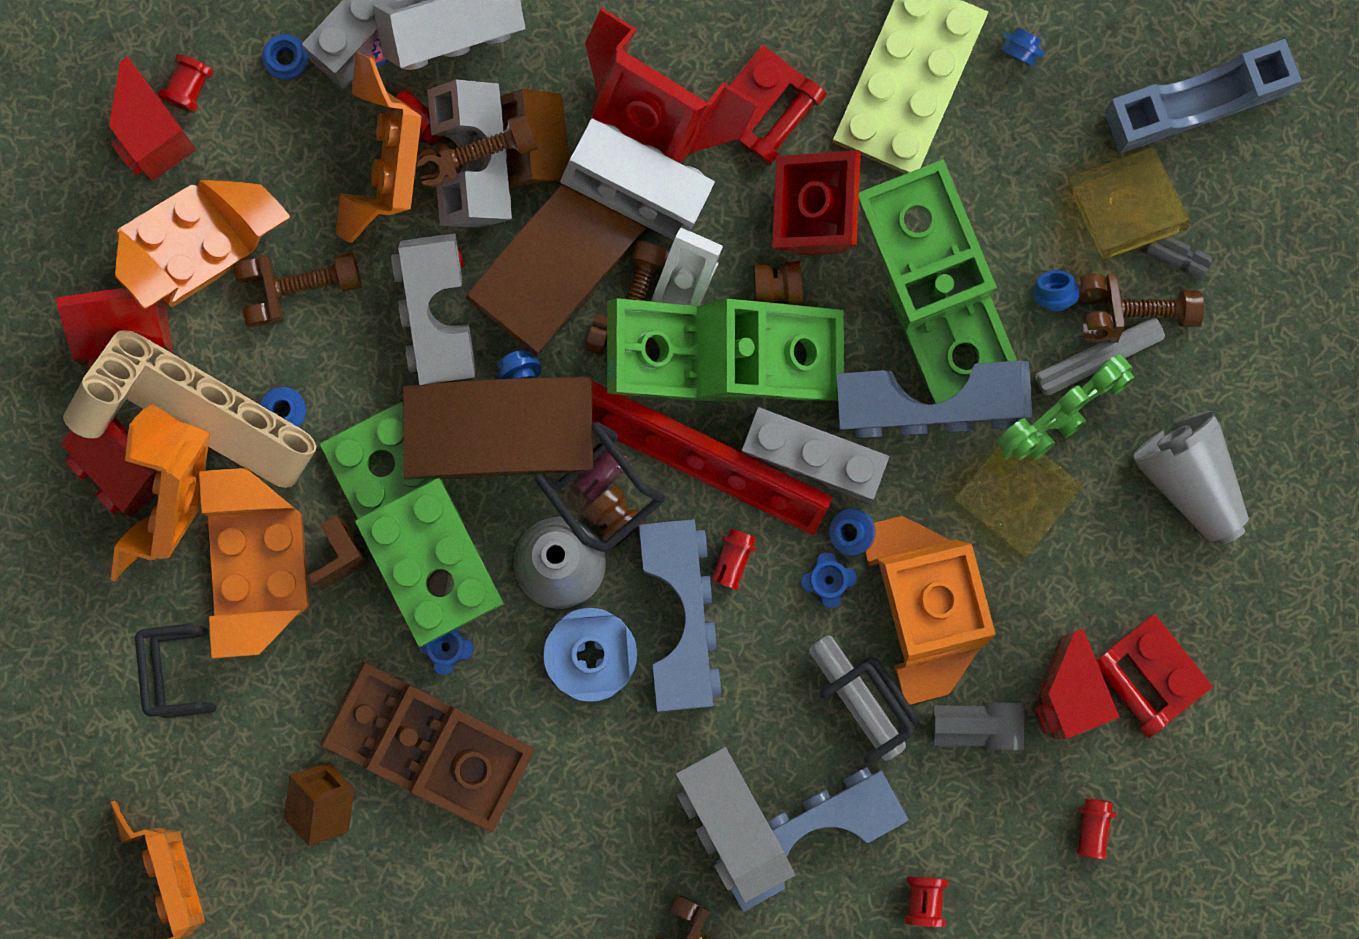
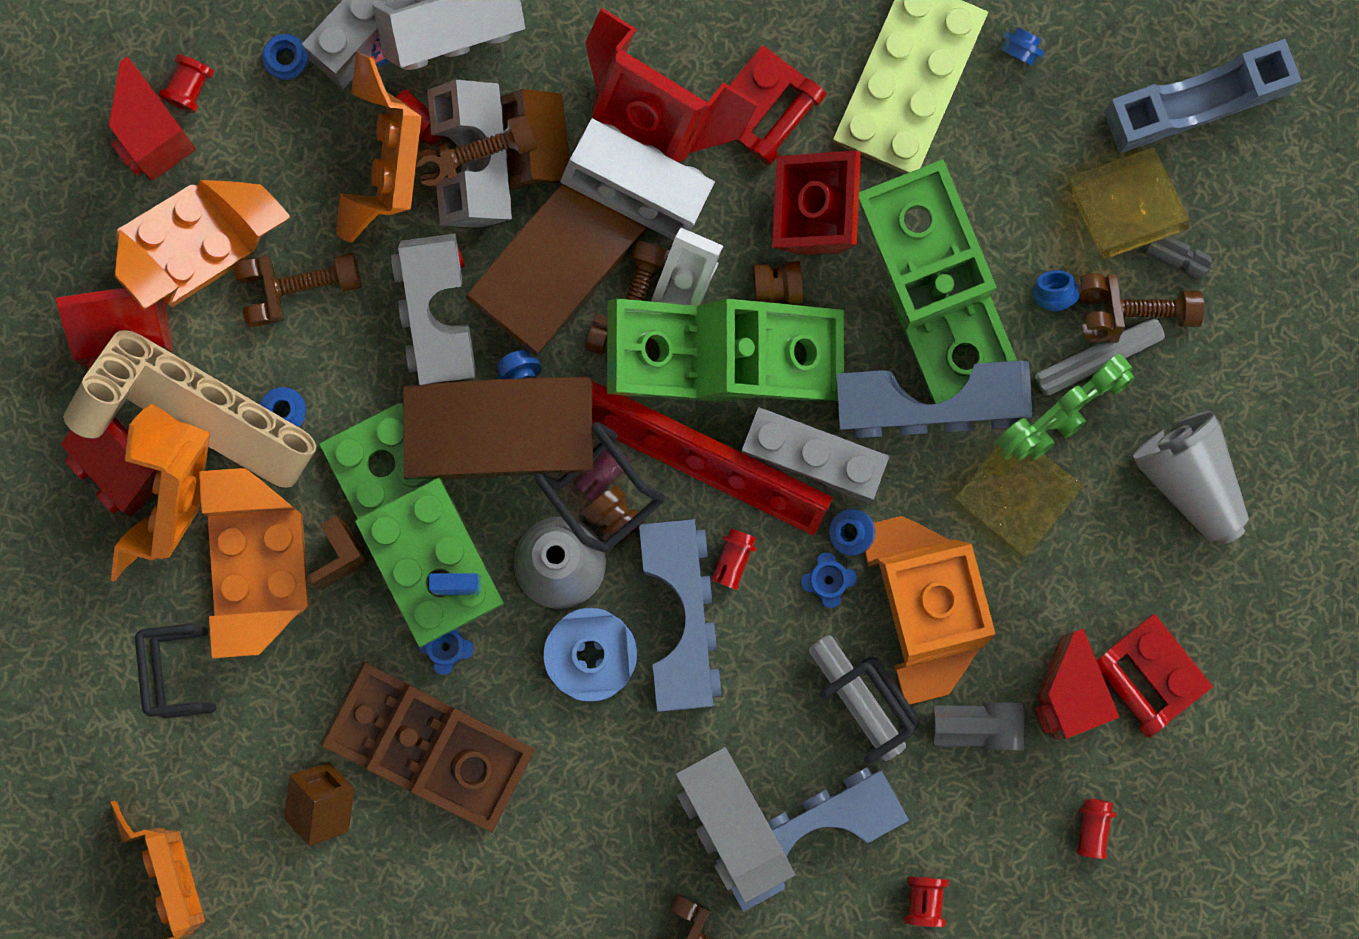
(455, 584): none -> blue tile

